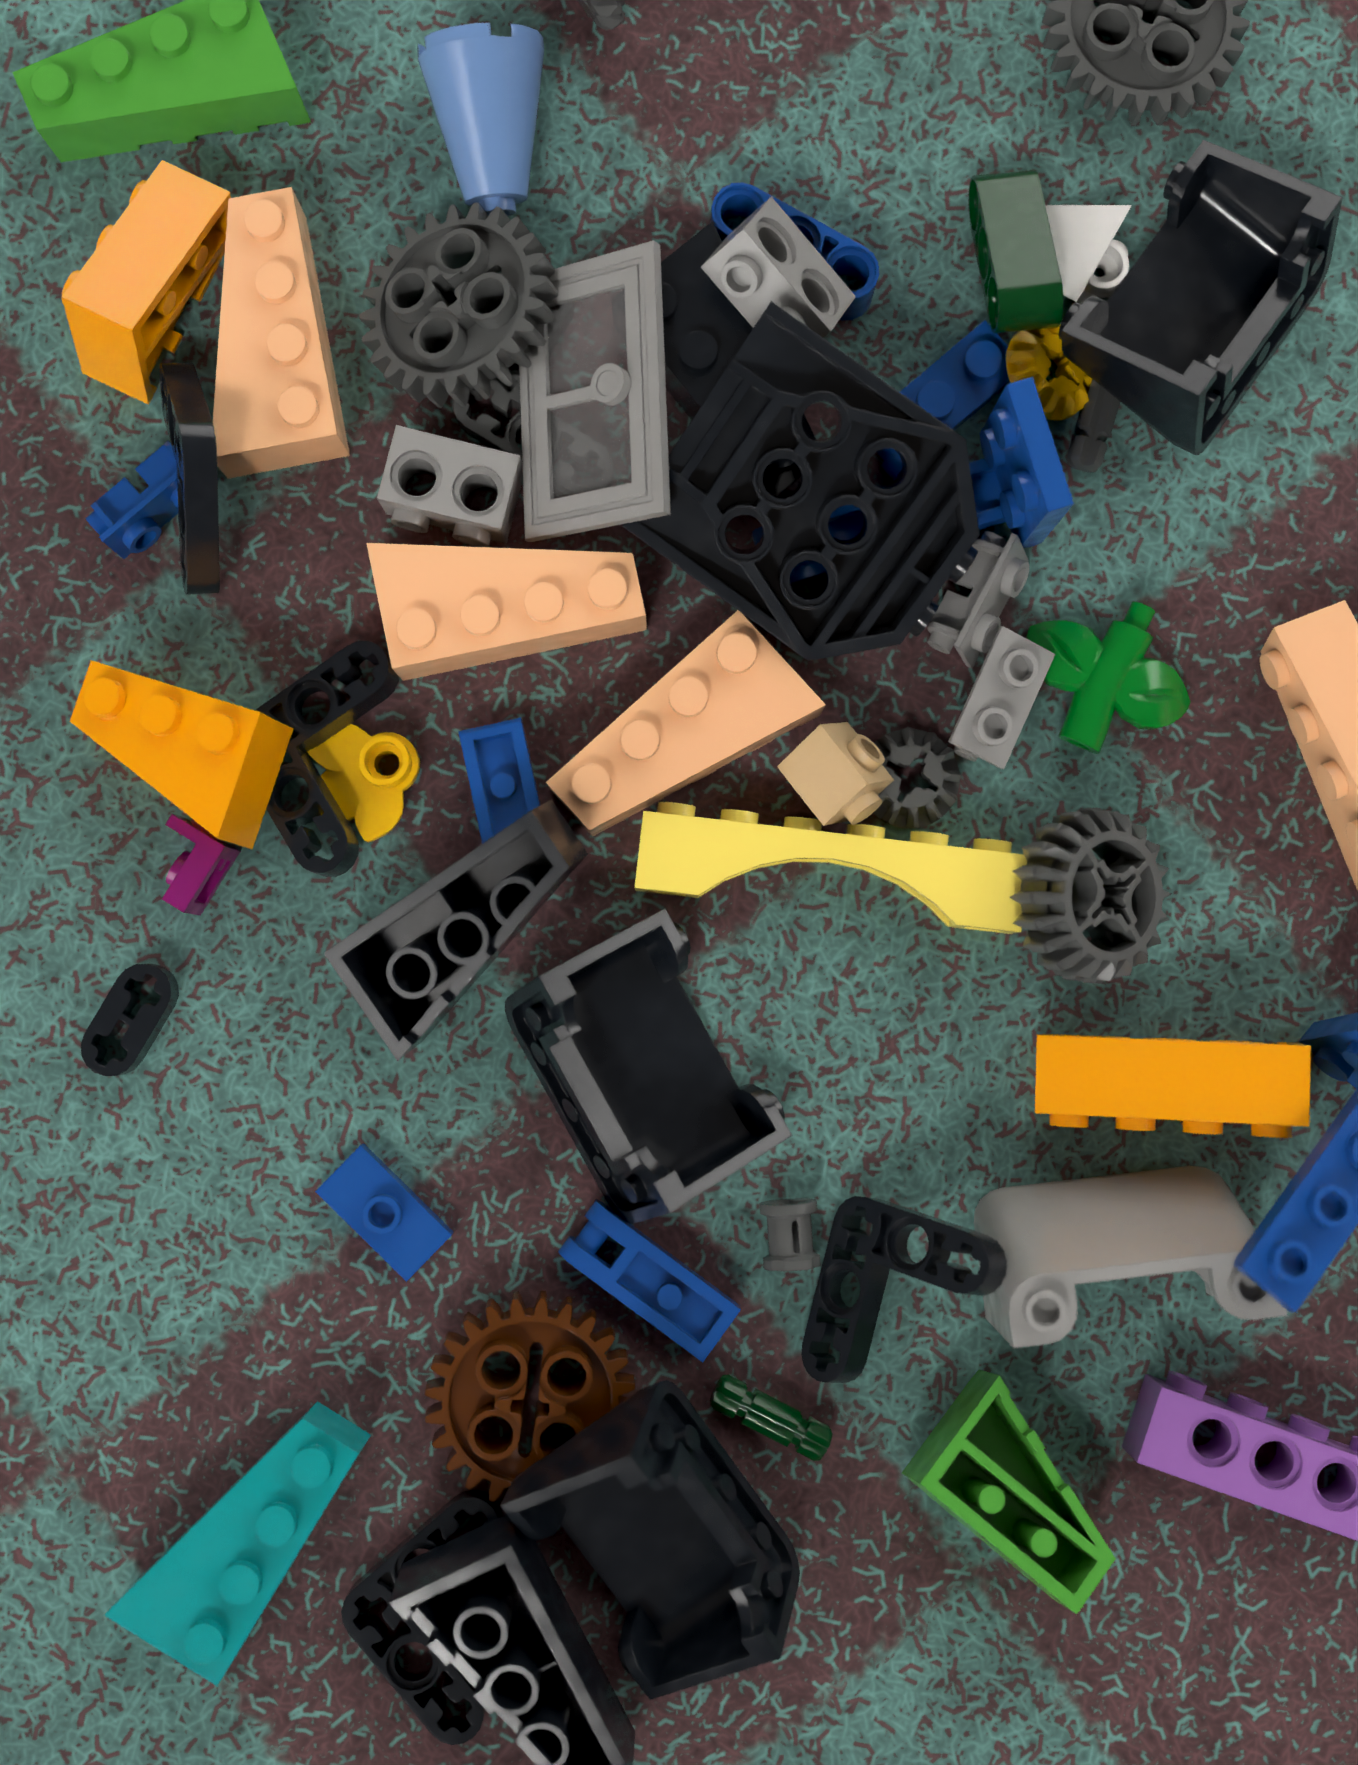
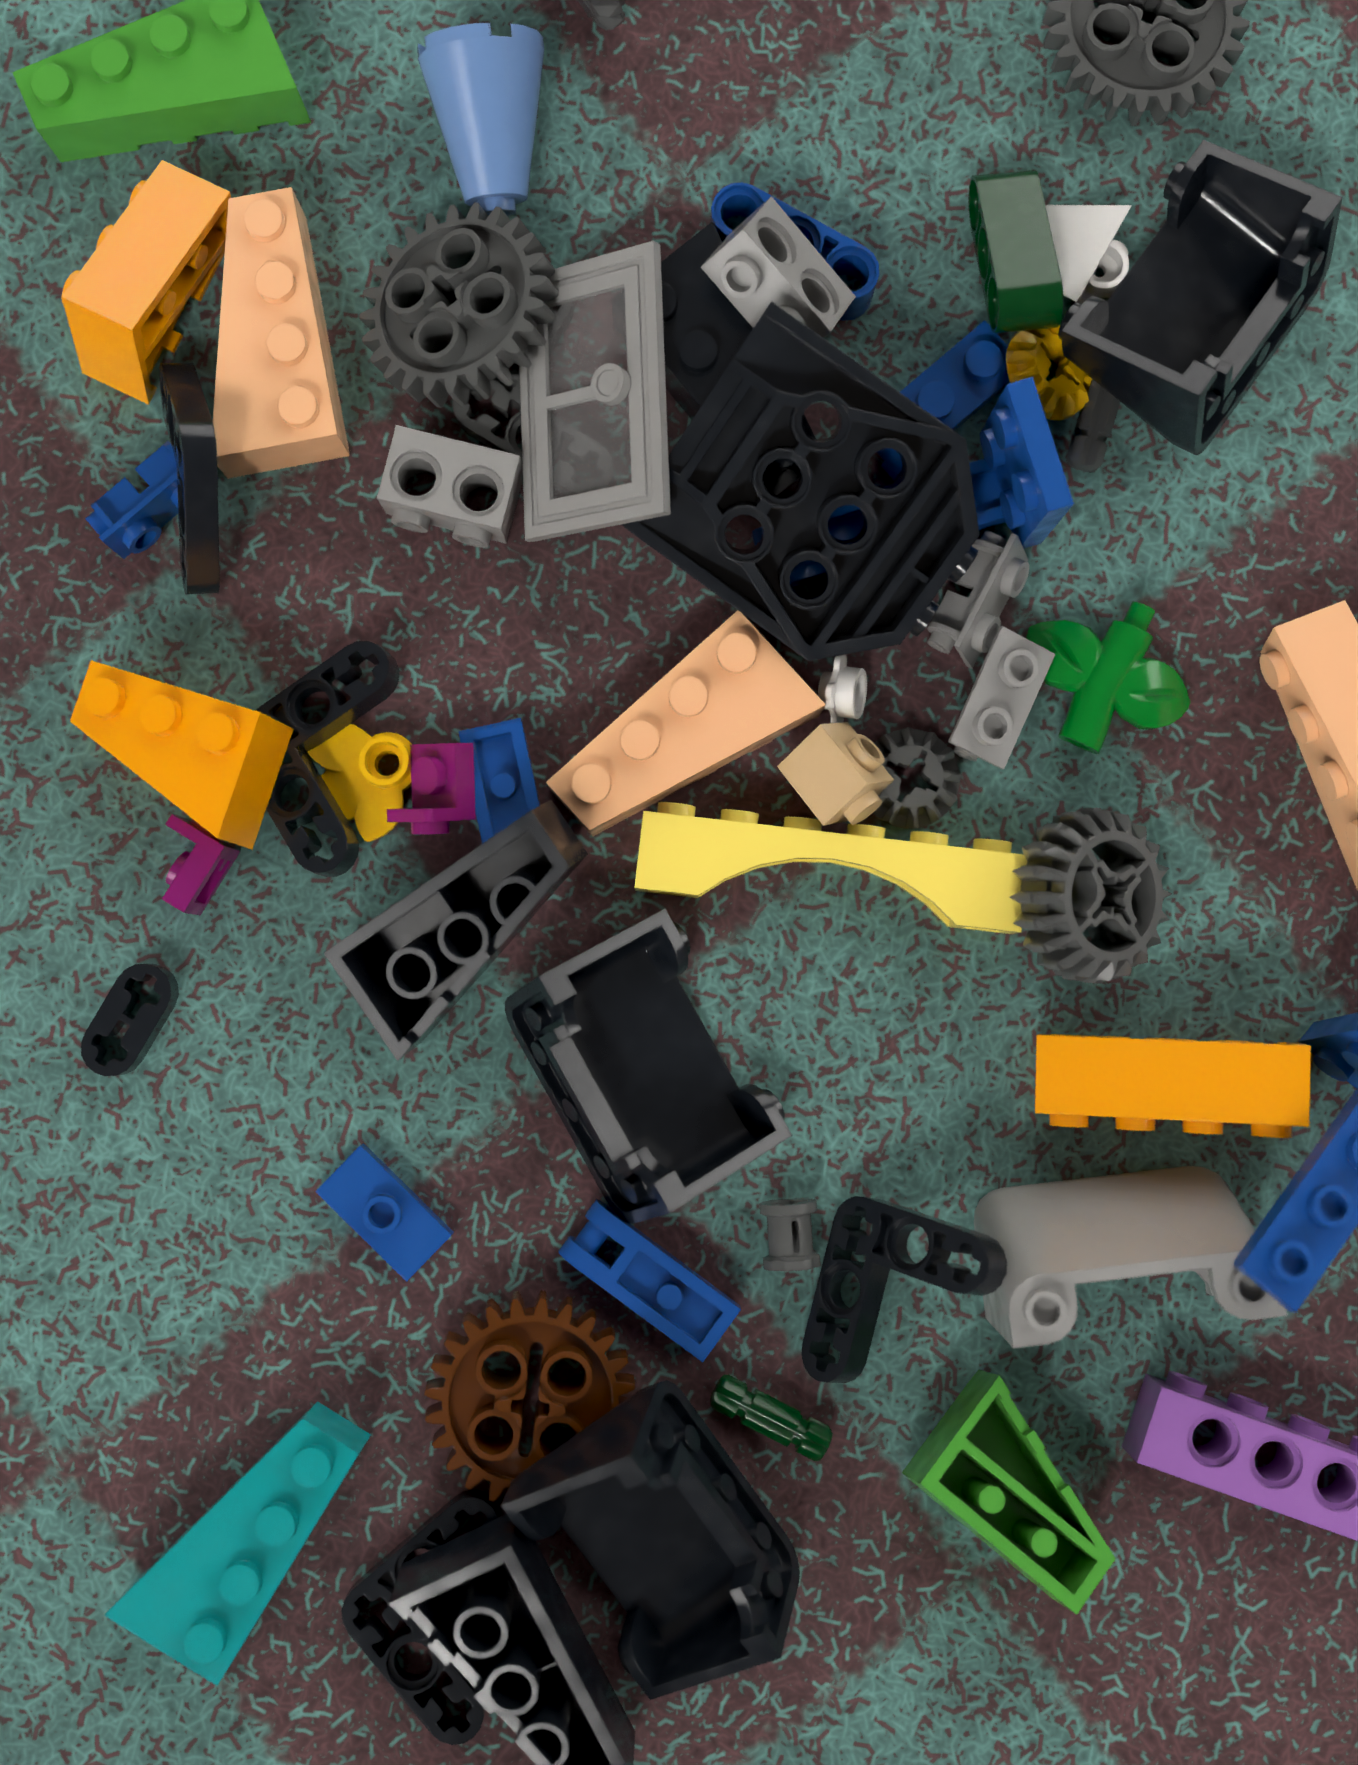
(440, 788): none -> magenta bracket
(496, 604): light nougat wedge -> none
(843, 690): none -> white plate

